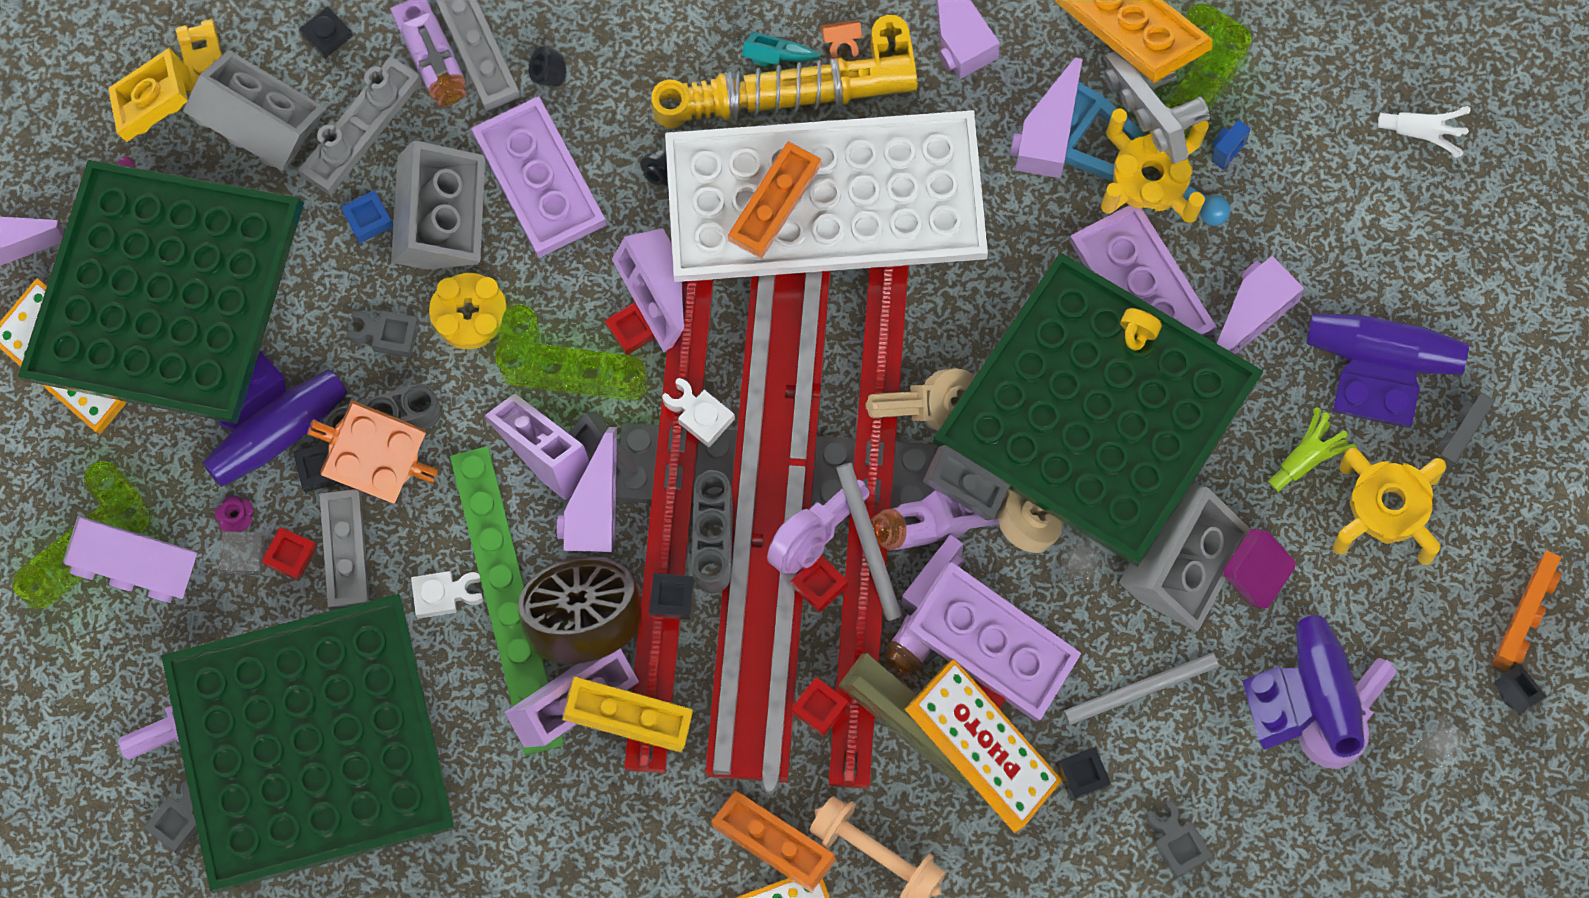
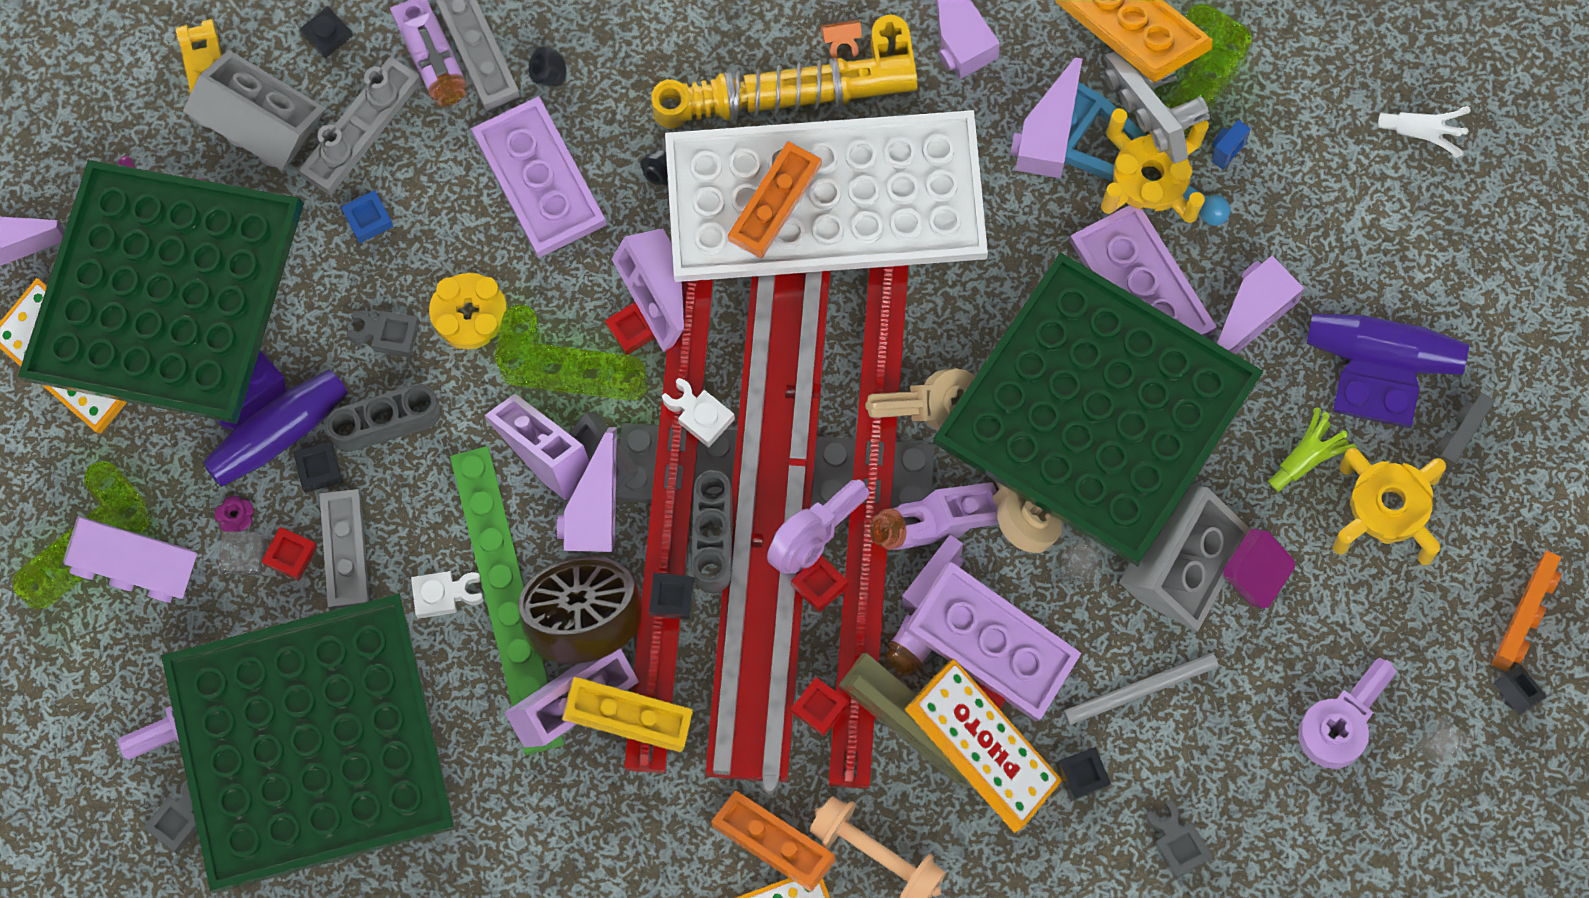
(149, 94): yellow plate -> none
(372, 451): plate -> none
(438, 207): light grey slope -> none
(769, 50): teal plate -> none
(868, 541): light grey bar -> none
(966, 482): dark grey plate -> none
(1140, 324): yellow tile -> none
(1318, 690): dark purple plate -> none

